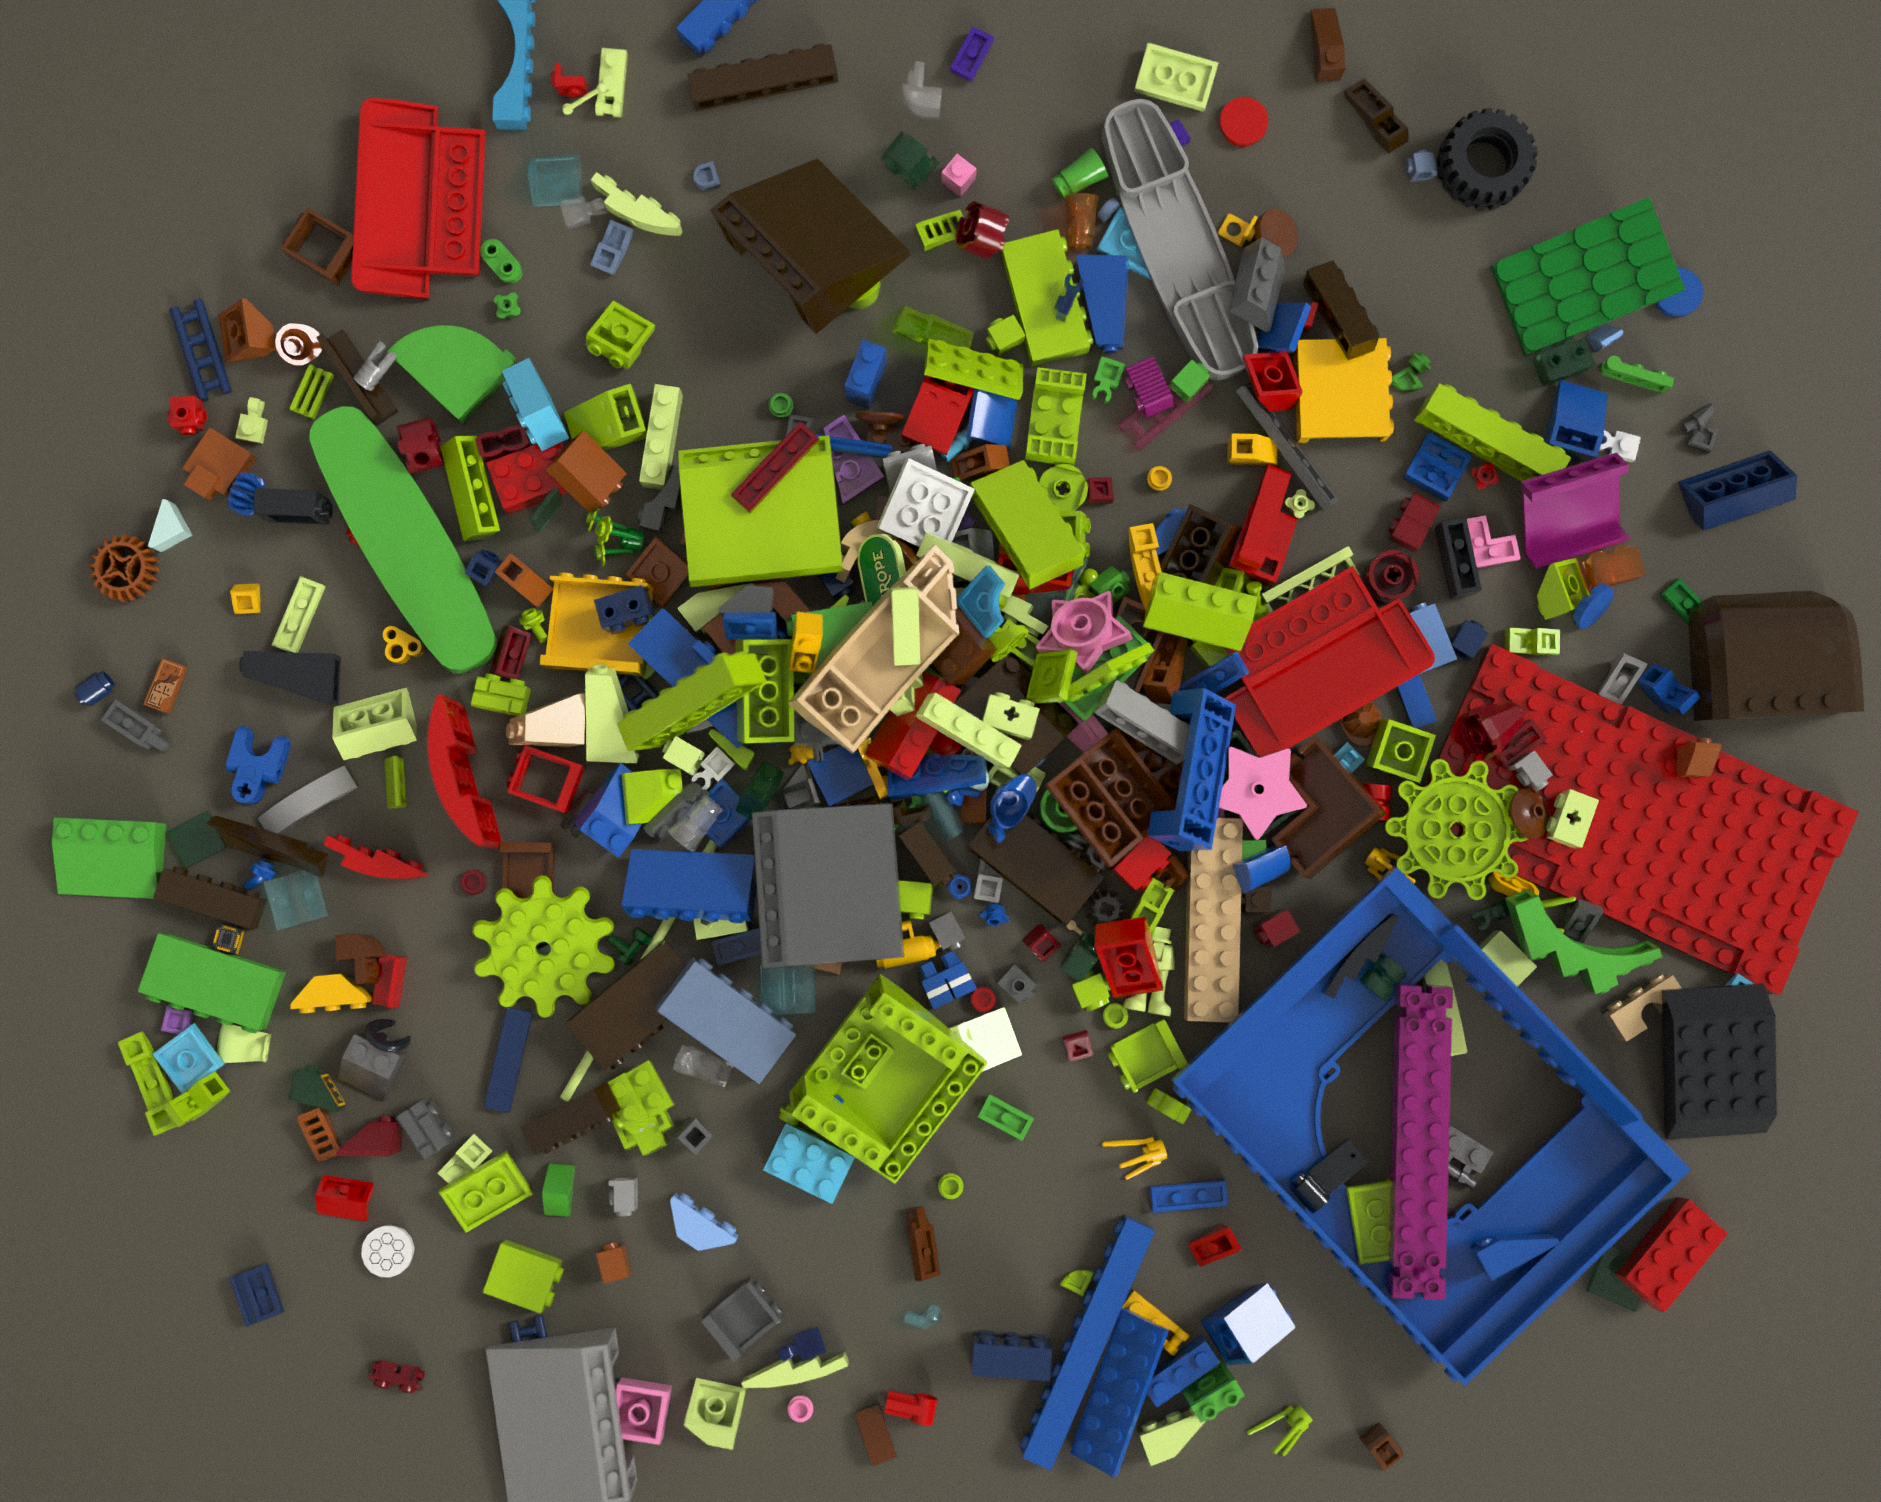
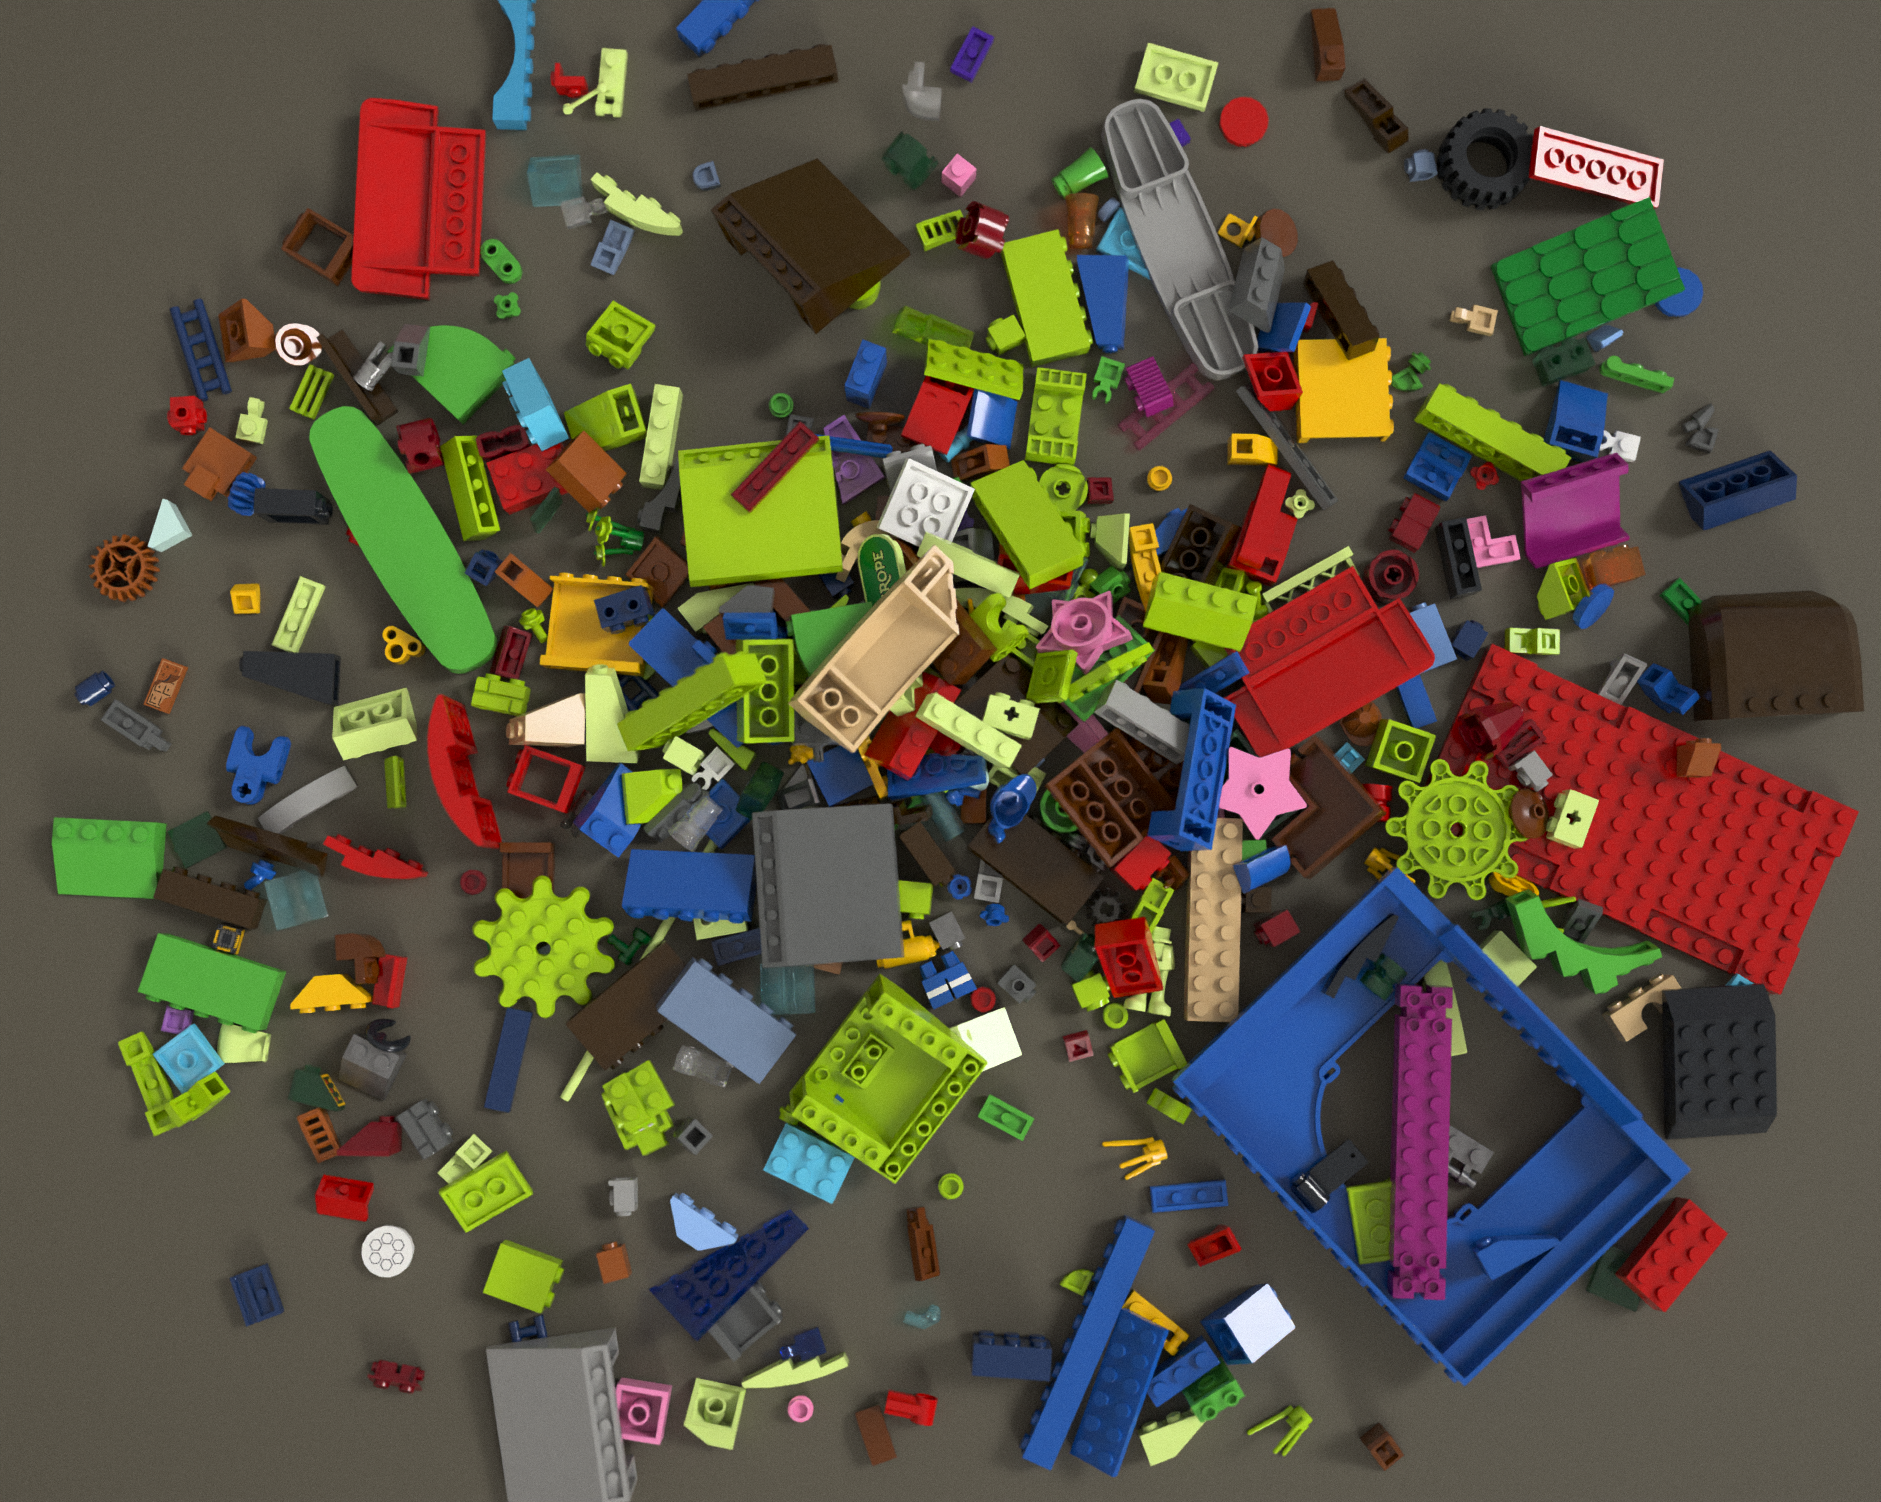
(411, 350): none -> dark grey slope
(558, 1190): bright green slope -> none
(570, 1119): dark brown brick -> none
(722, 1278): none -> clear blue wing
(805, 642): yellow slope -> none
(905, 626): yellowish green tile -> none
(981, 601): dark azure tile -> none
(1066, 302): plate -> none
(1111, 538): none -> yellowish green slope
(1190, 380): bright green brick -> none
(1478, 319): none -> tan plate
(1594, 167): none -> plate

